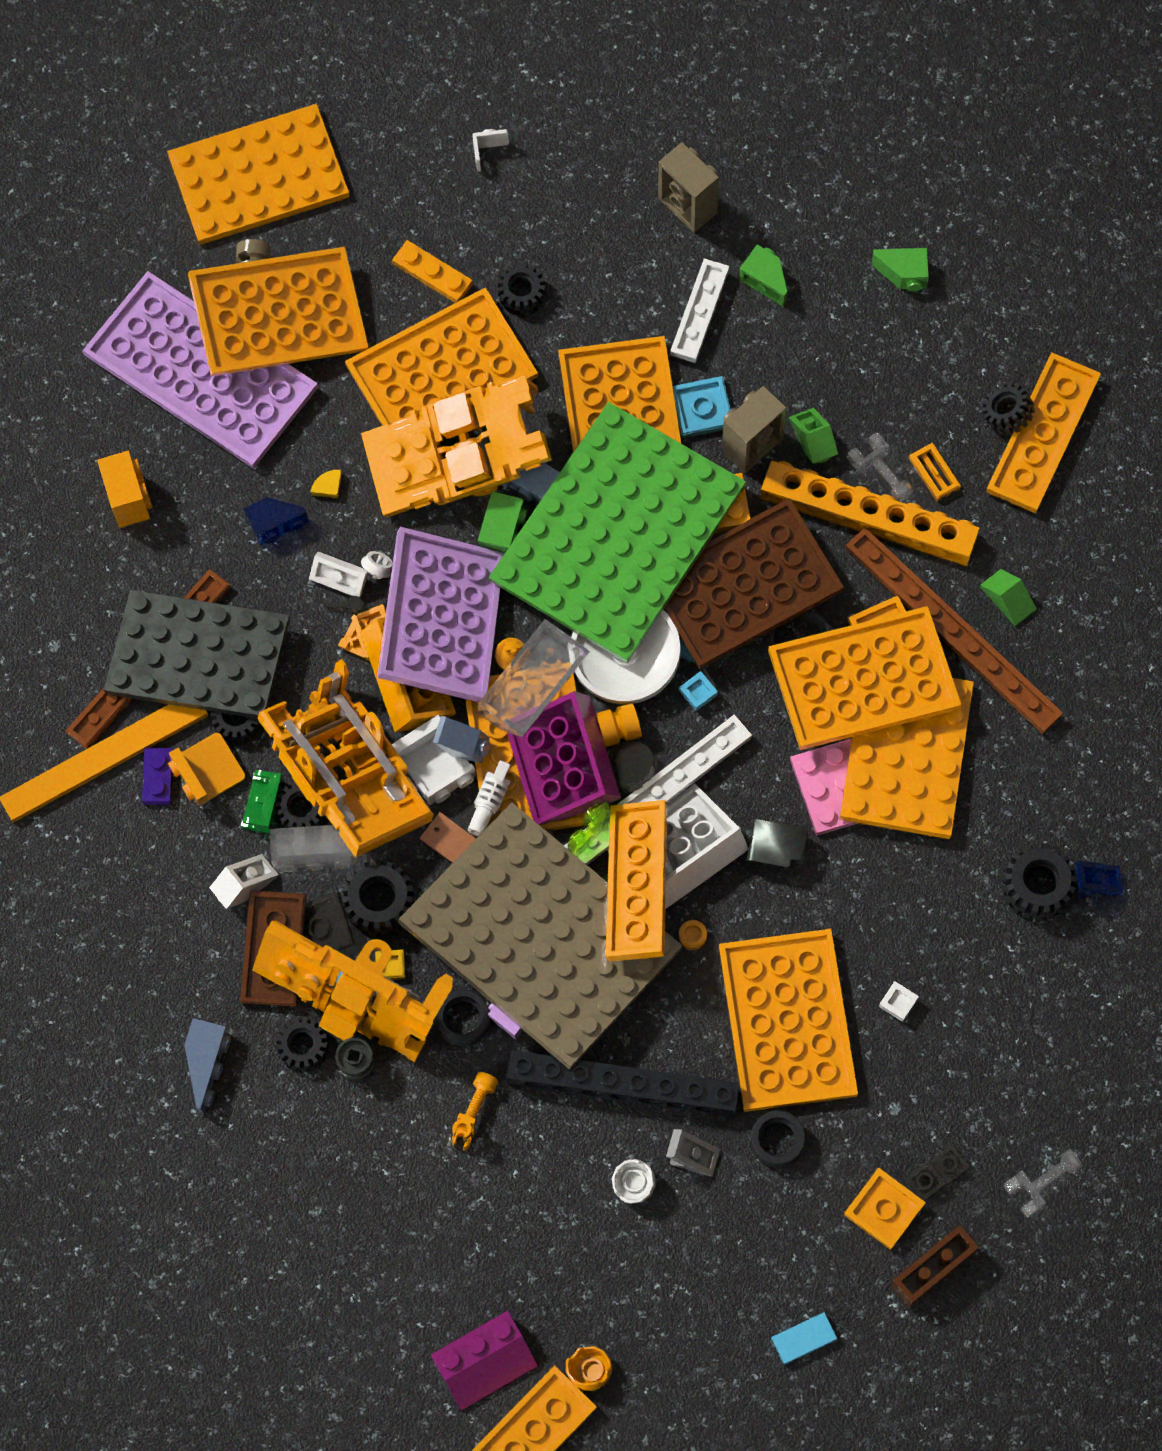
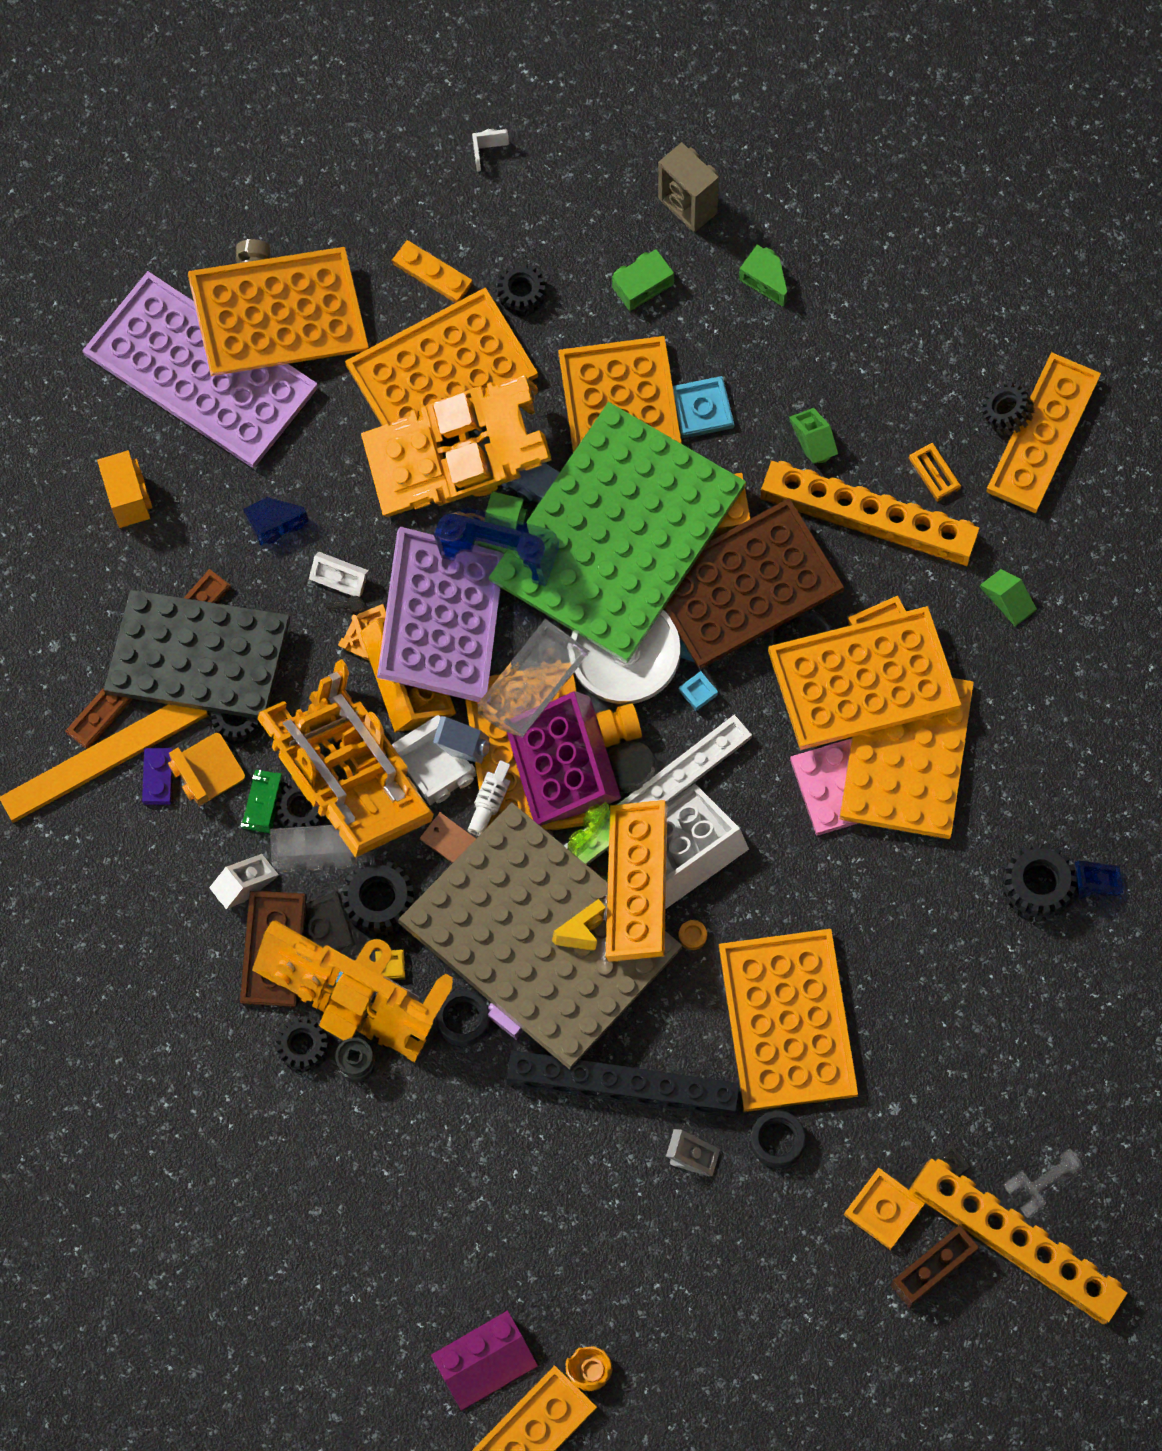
(204, 1051): sand blue slope -> none
(258, 174): light orange plate -> none
(327, 484): yellow tile -> none
(377, 564): white hat -> none
(464, 526): none -> clear blue windscreen
(466, 1123): light orange bar -> none
(507, 650): light orange hat -> none
(575, 931): none -> yellow slope
(633, 1181): white hair -> none
(642, 279): none -> bright green brick
(699, 310): white plate -> none
(753, 429): dark tan brick -> none
(775, 846): pearl dark grey piece -> none
(804, 1338): medium azure tile -> none
(898, 1001): white plate -> none
(900, 490): clear bar -> none
(903, 267): bright green slope -> none
(955, 631): dark orange plate -> none
(1109, 1289): none -> light orange brick

